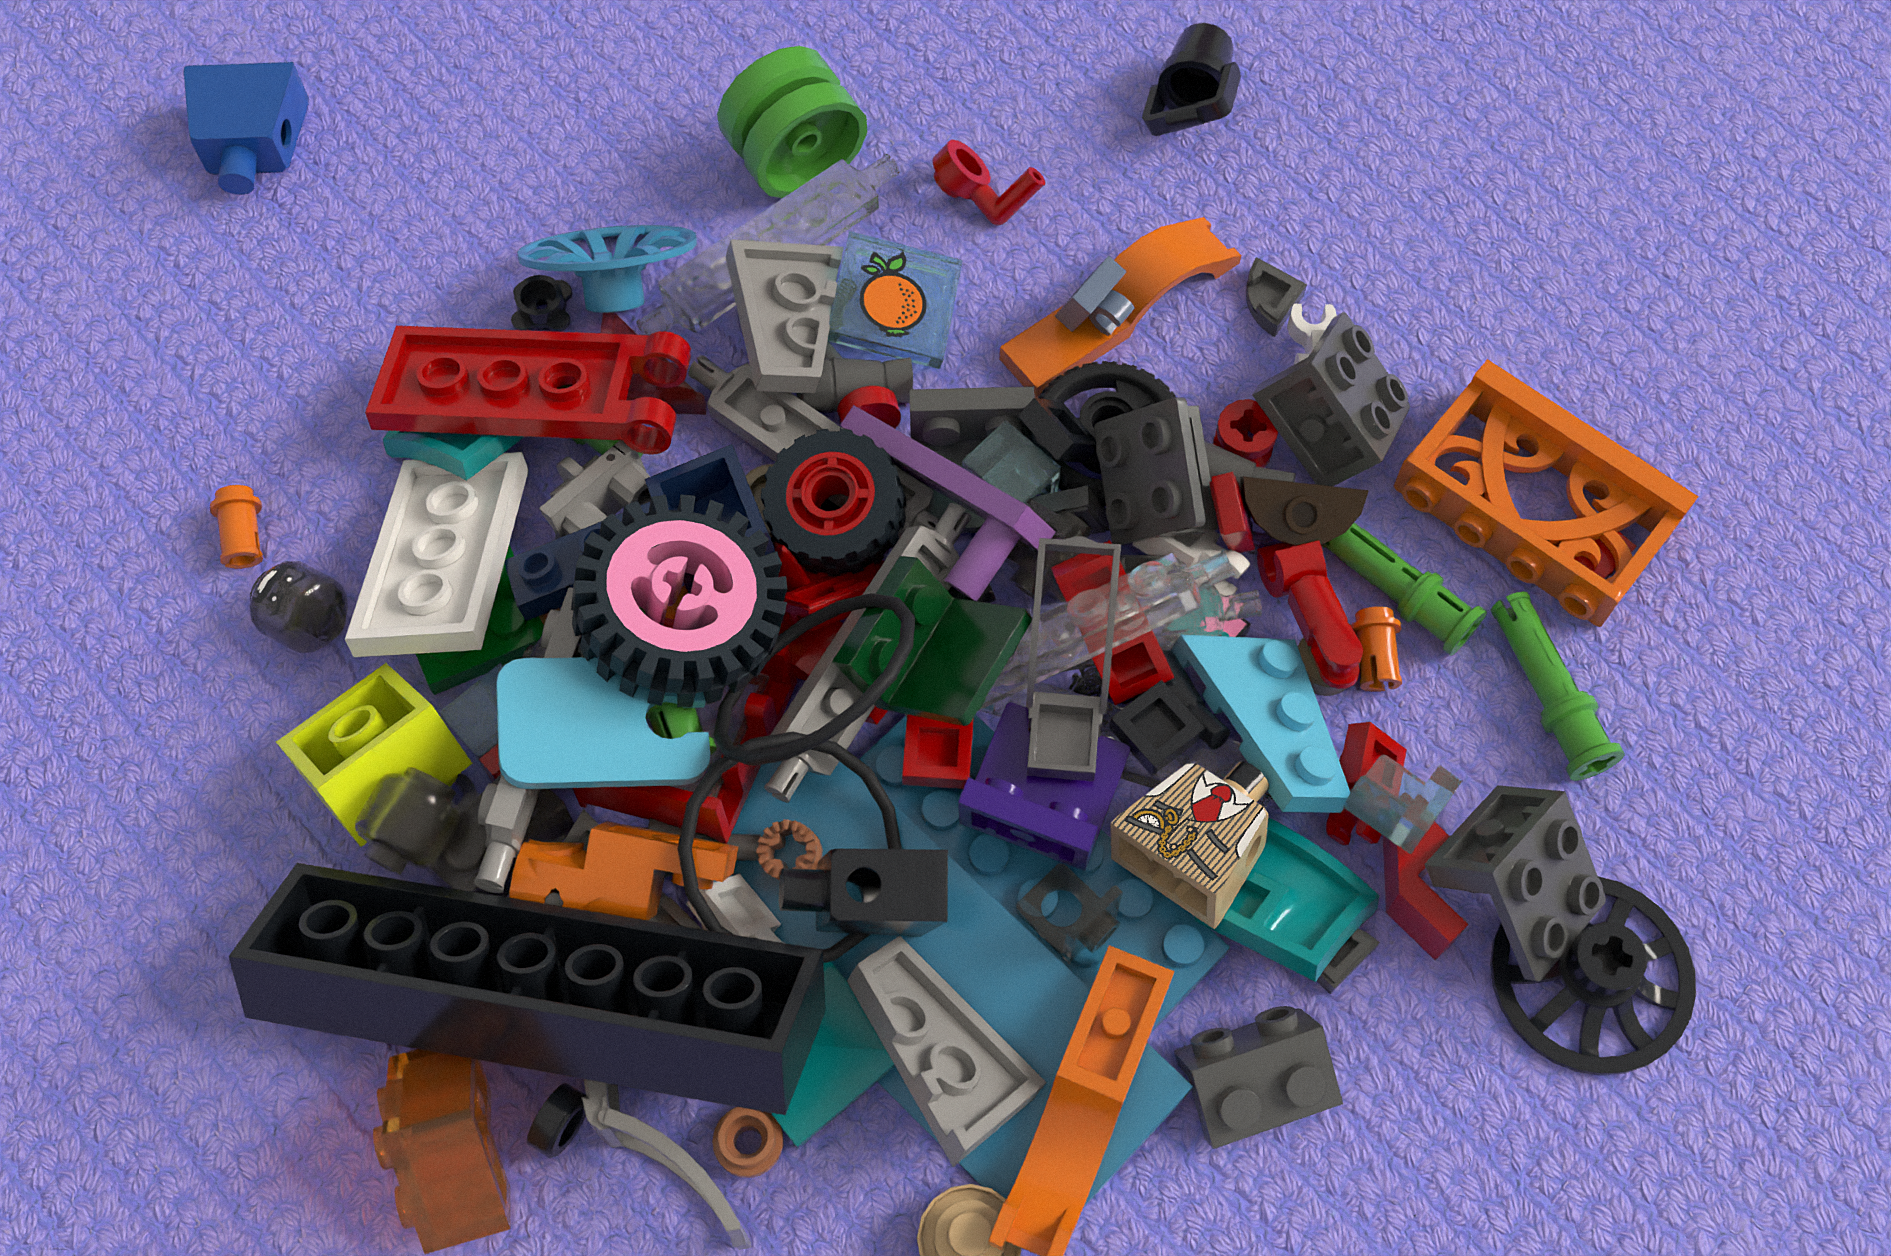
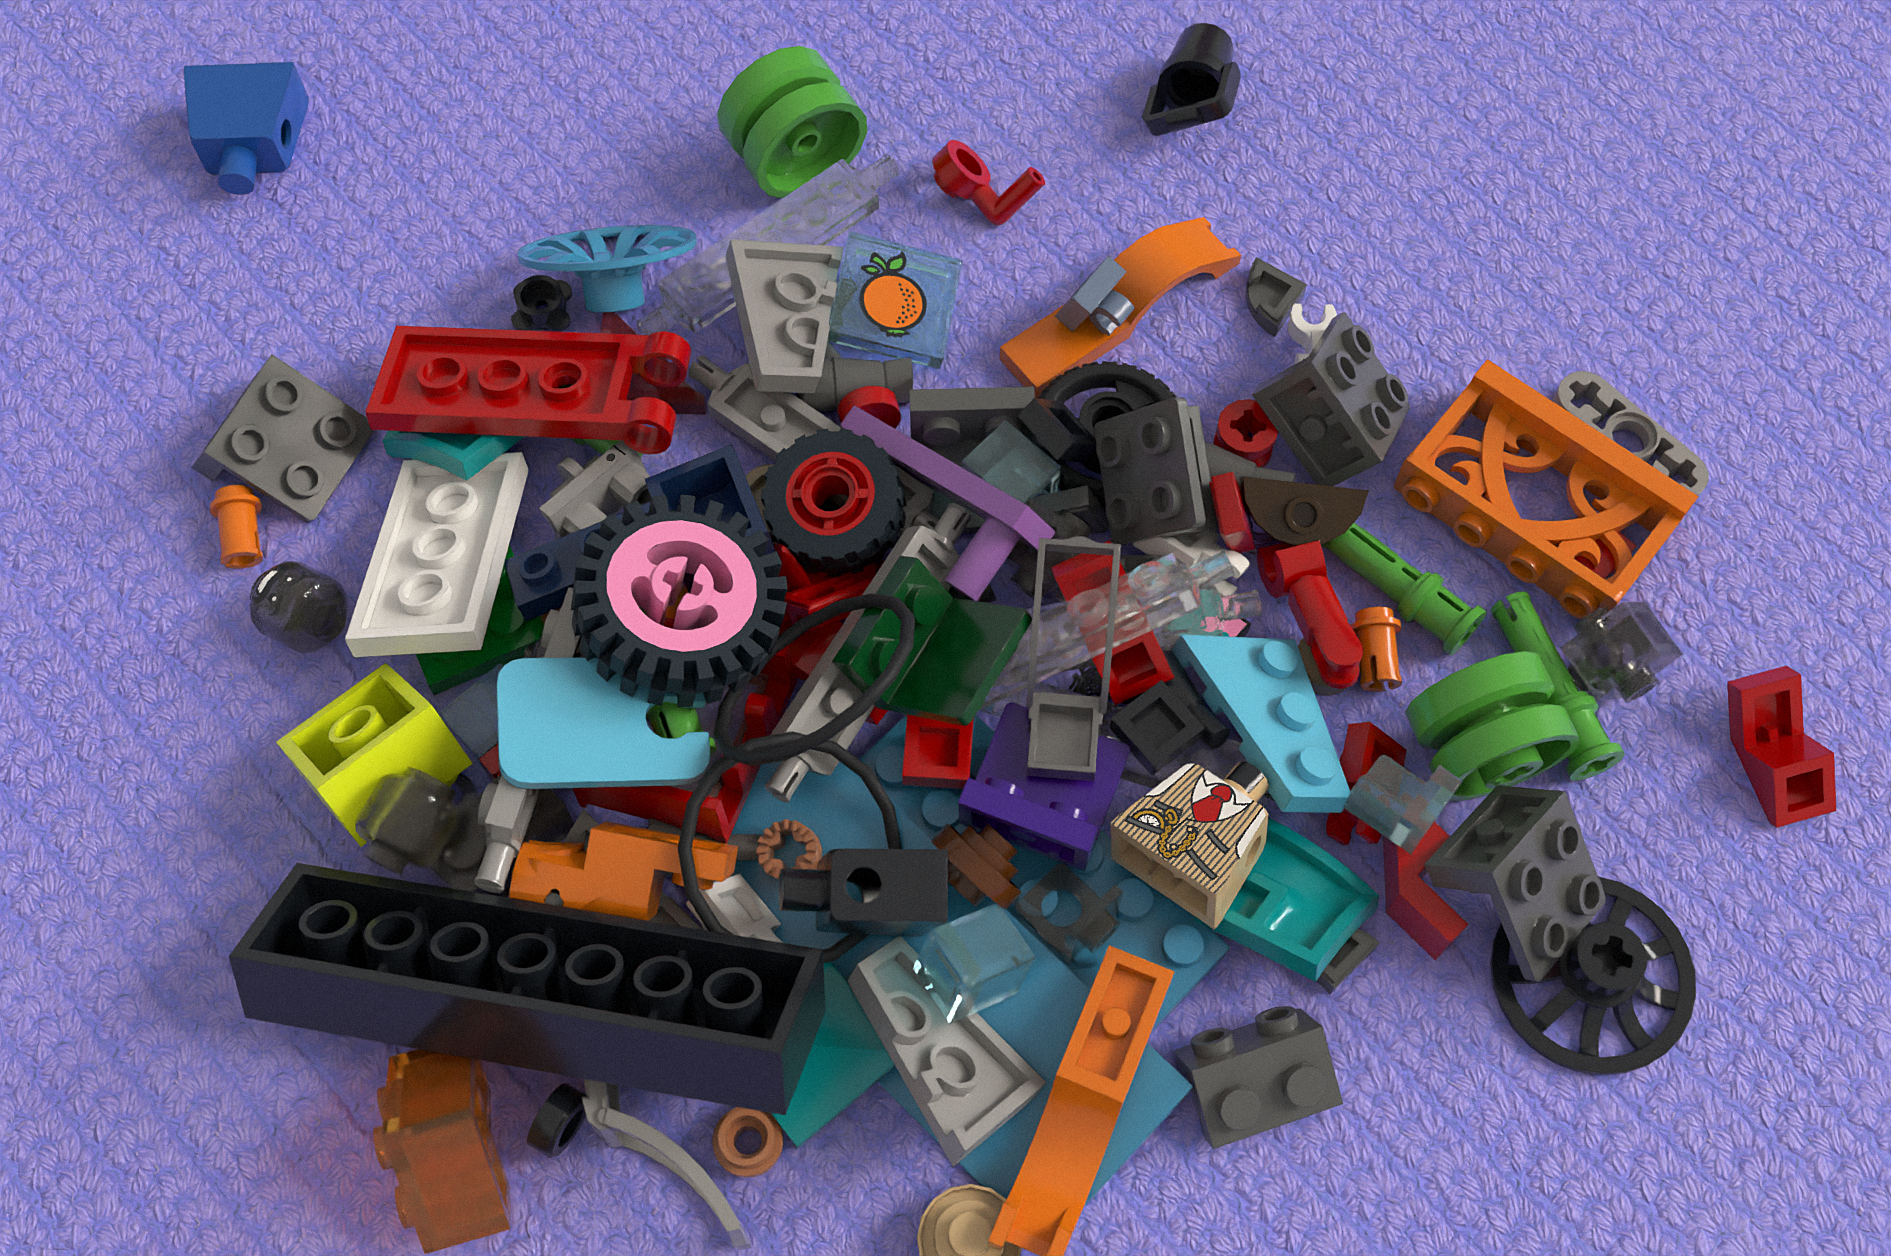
(287, 440): none -> dark grey bracket
(973, 962): none -> clear light blue panel
(979, 864): none -> reddish brown plate
(1493, 724): none -> bright green wheel
(1605, 399): none -> light grey beam
(1619, 652): none -> clear smoke brick
(1783, 763): none -> red slope

